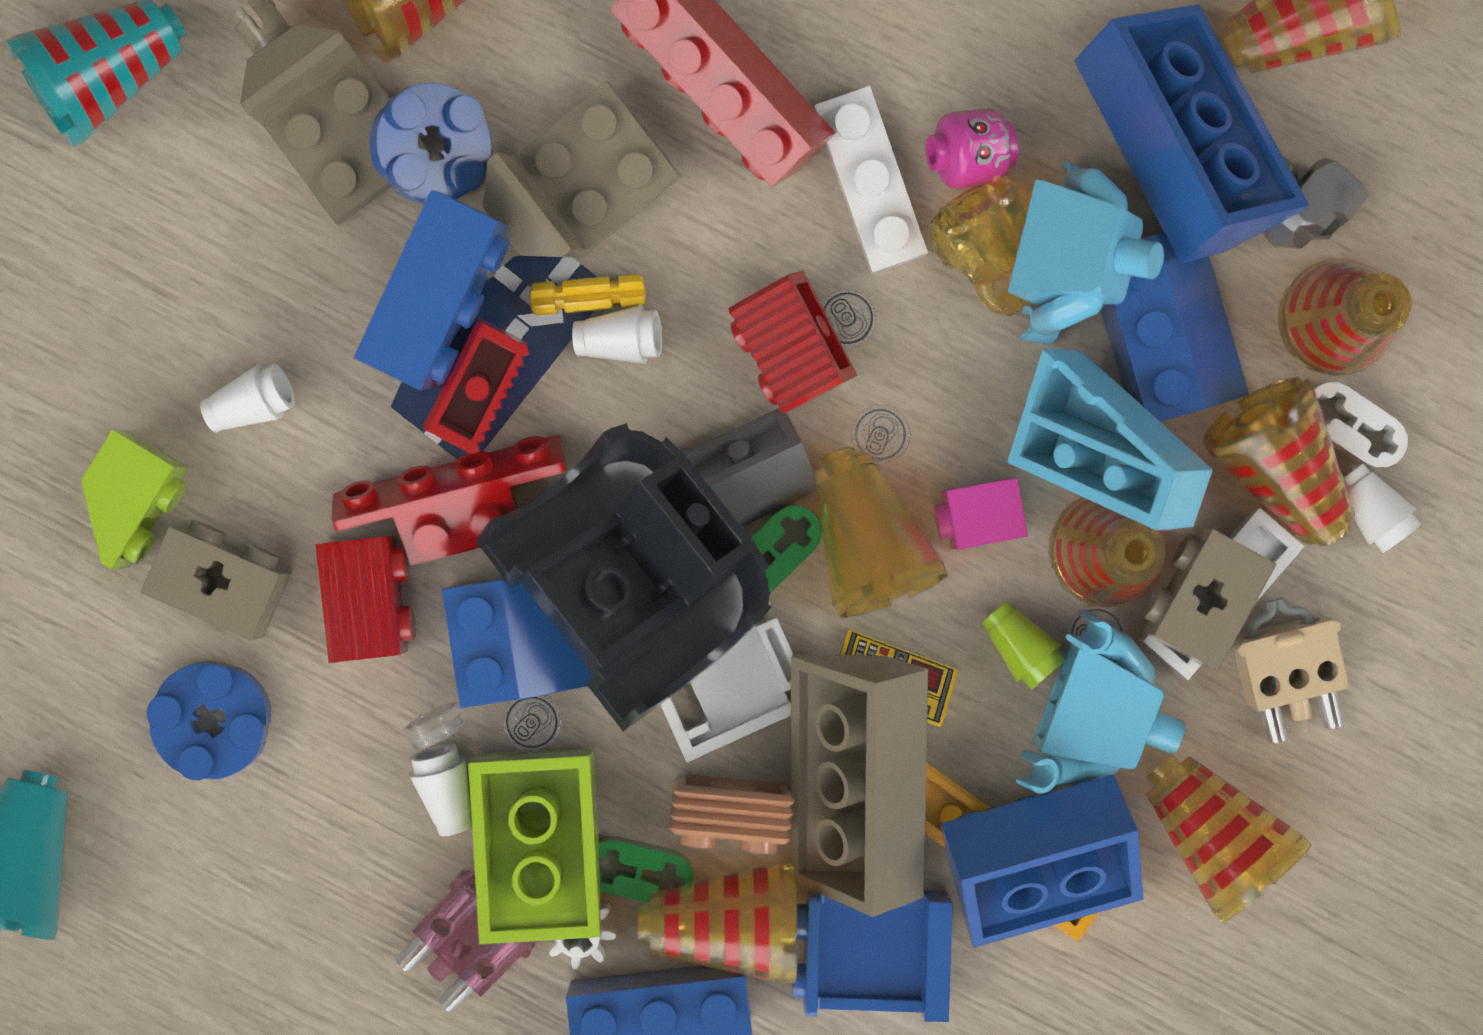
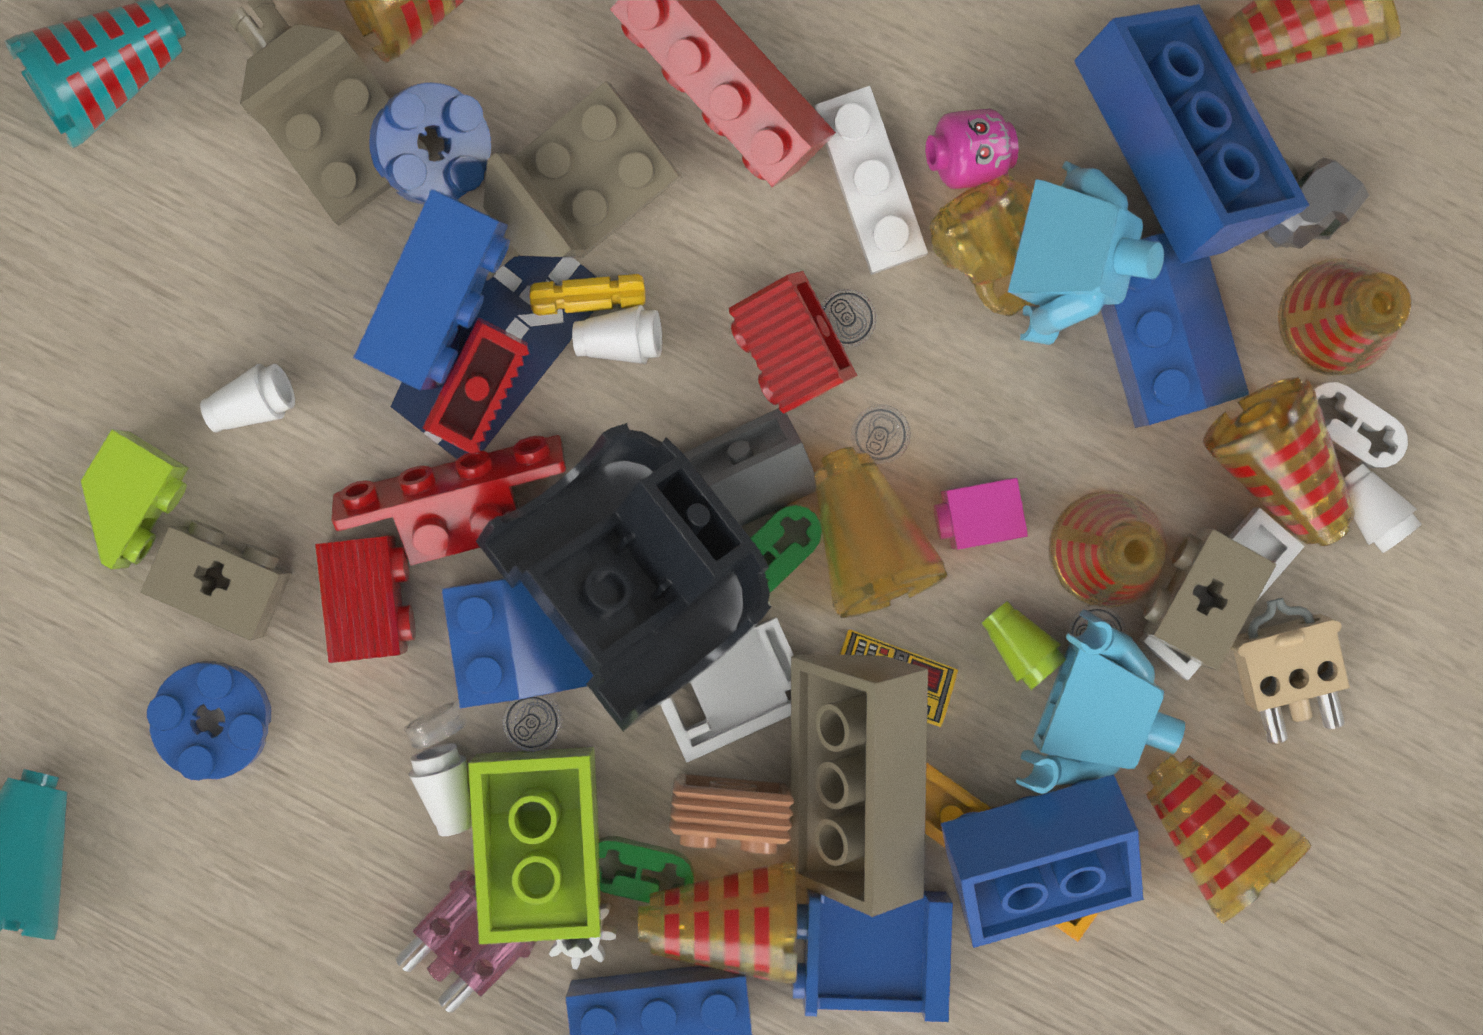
(1105, 445): medium azure wedge -> none

